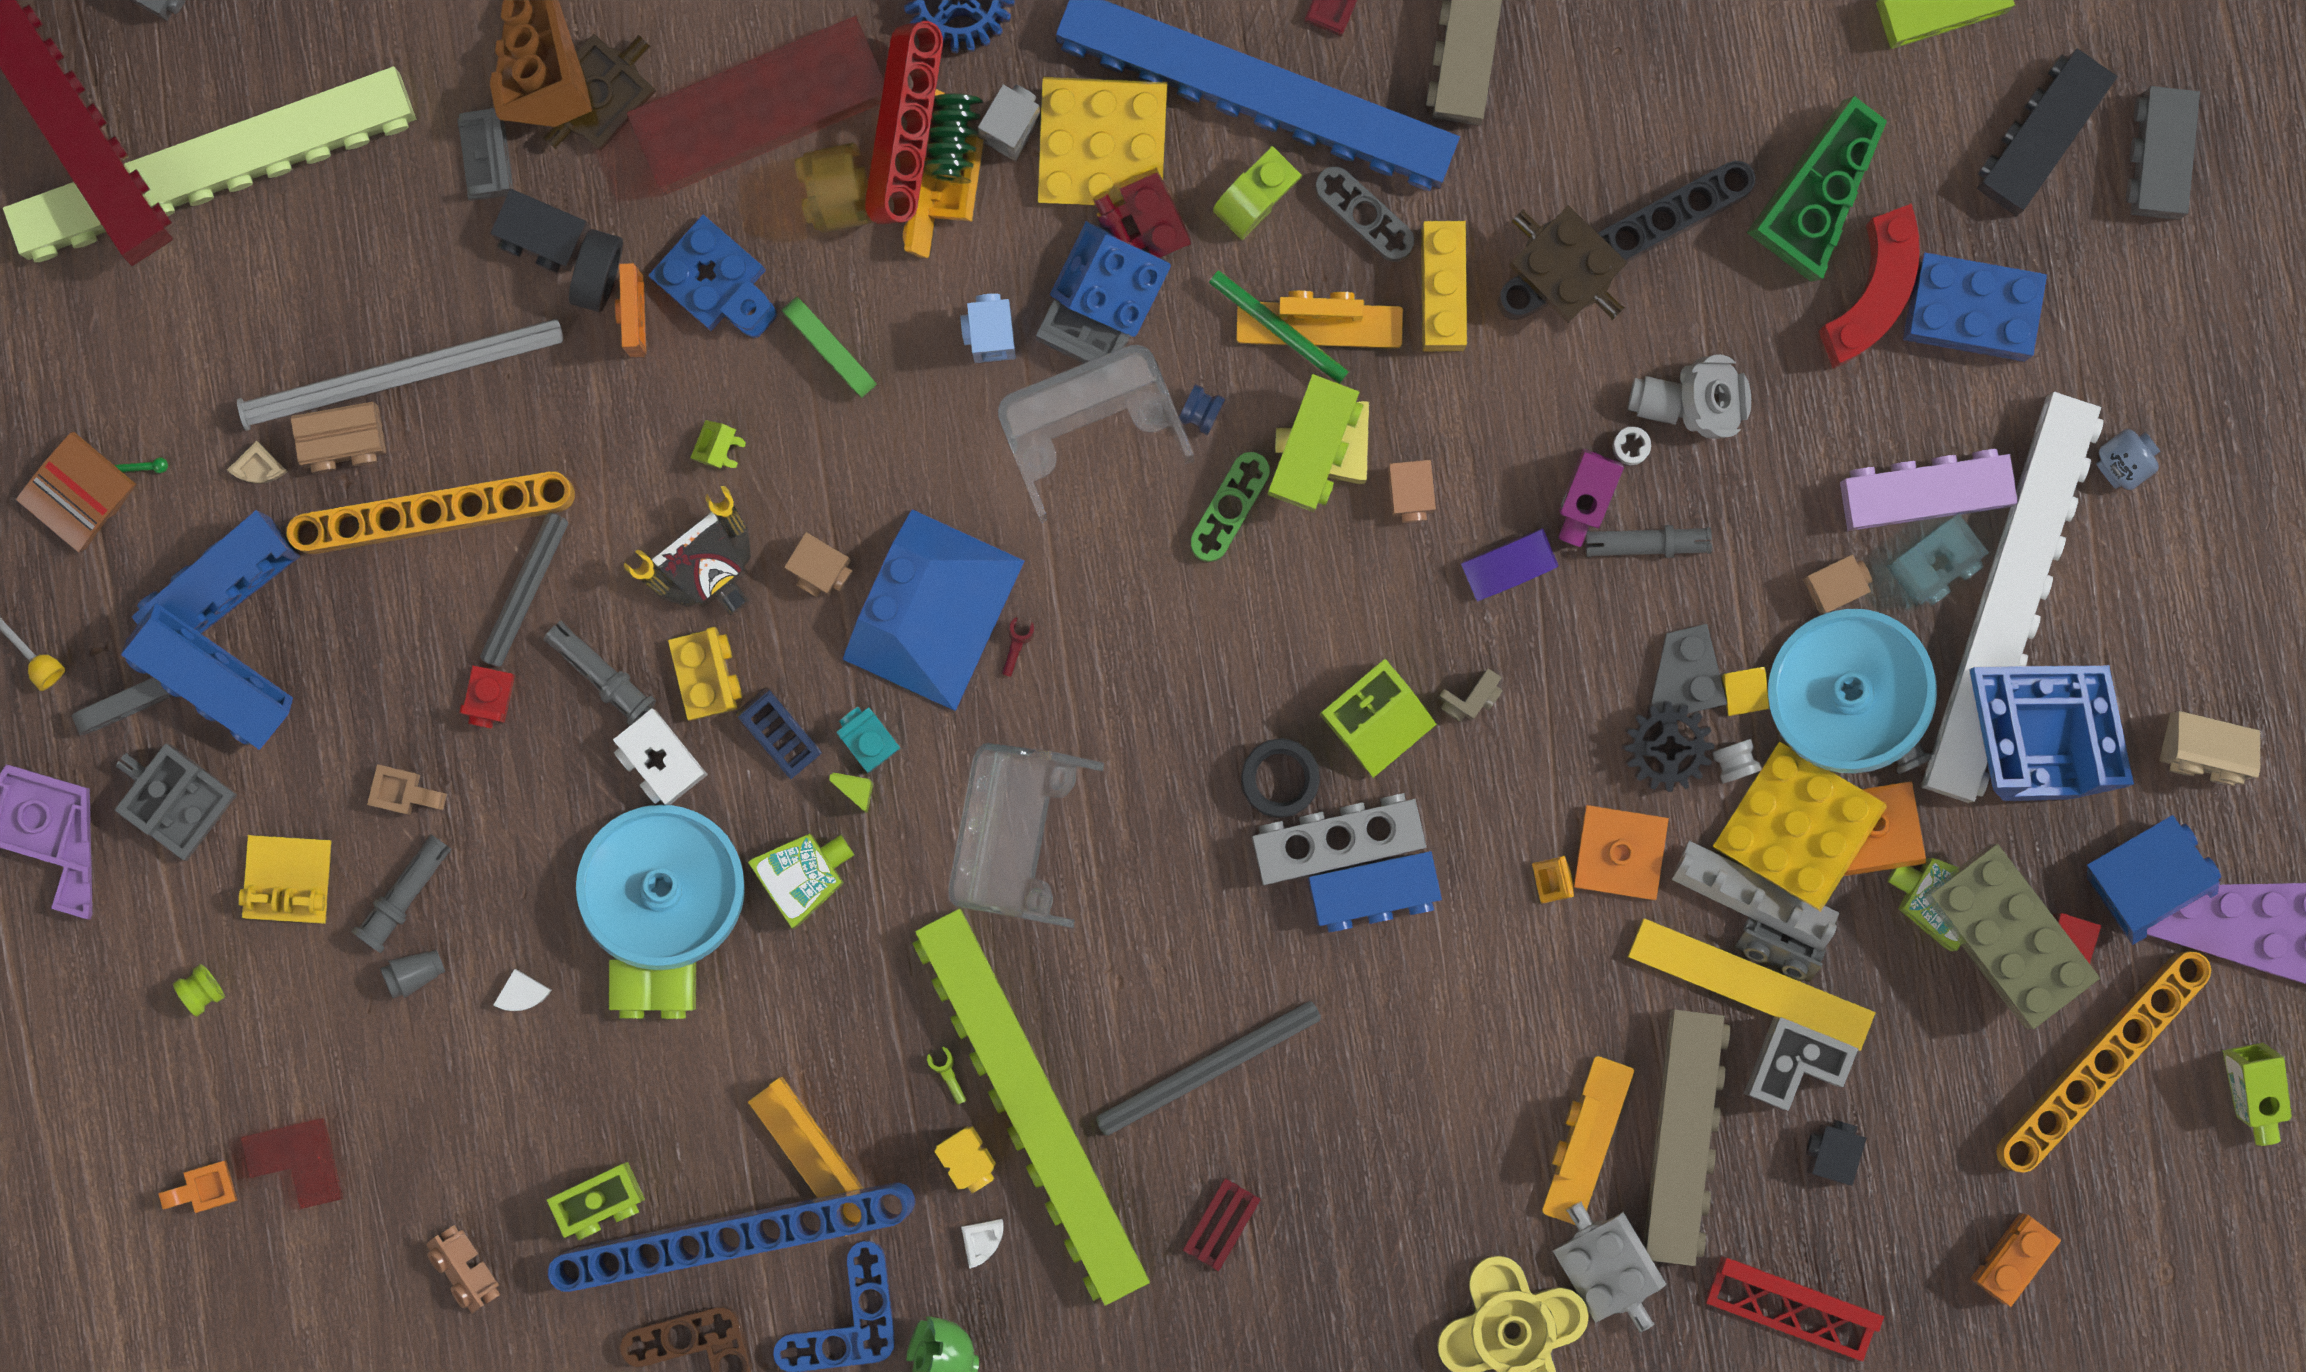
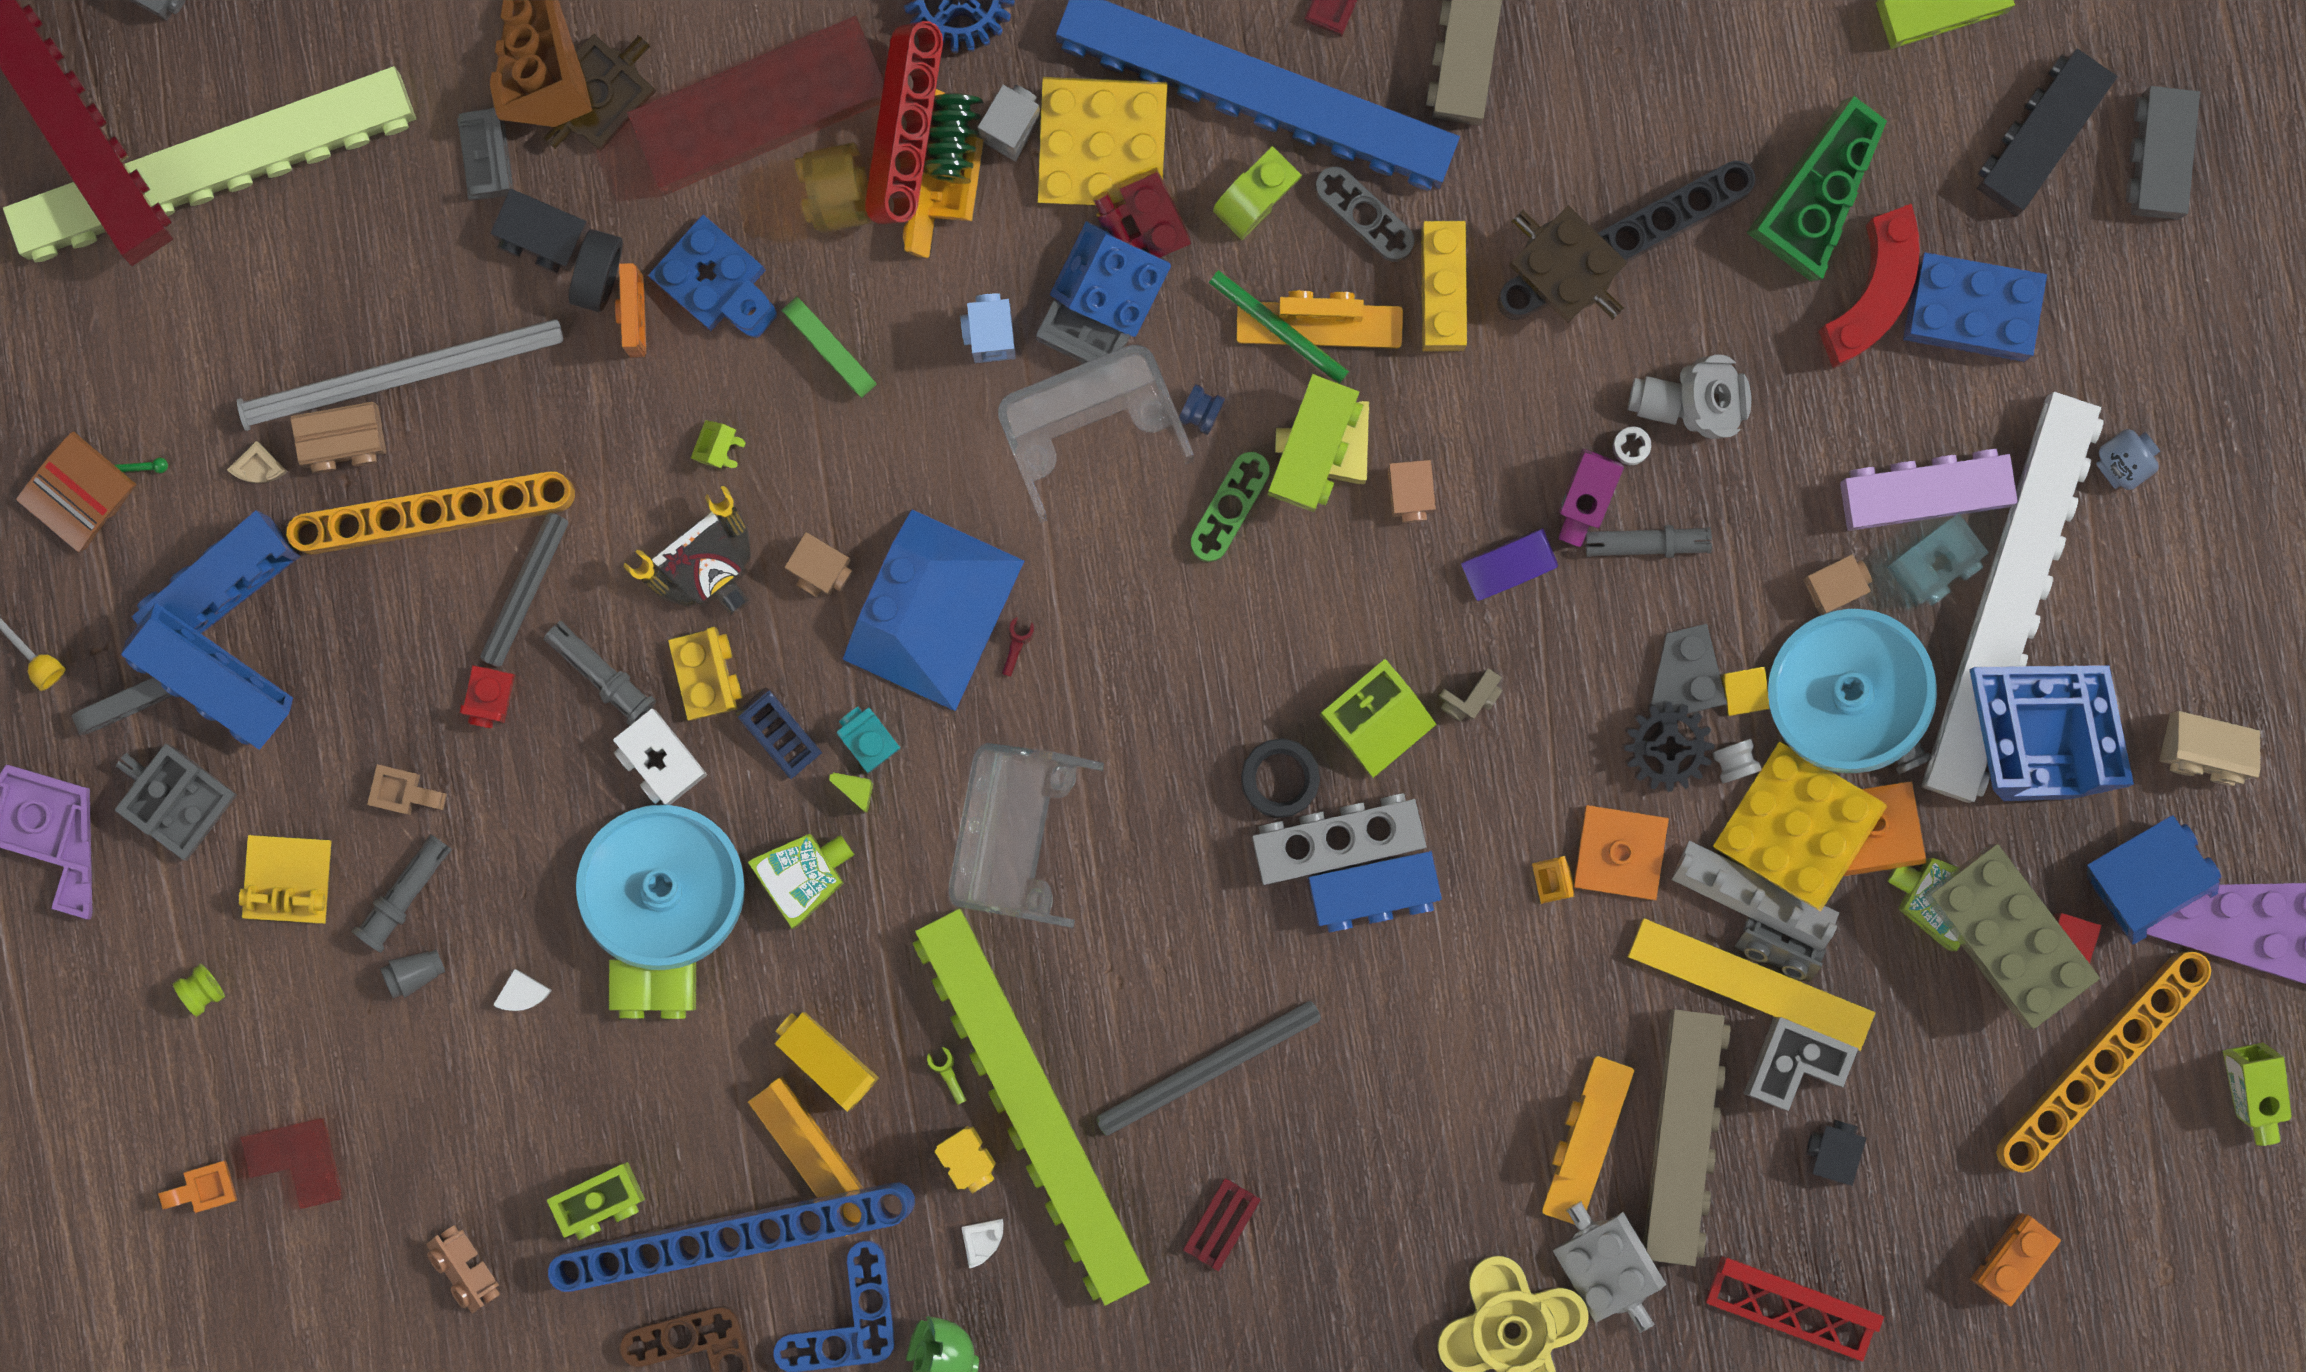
(825, 1060): none -> yellow slope

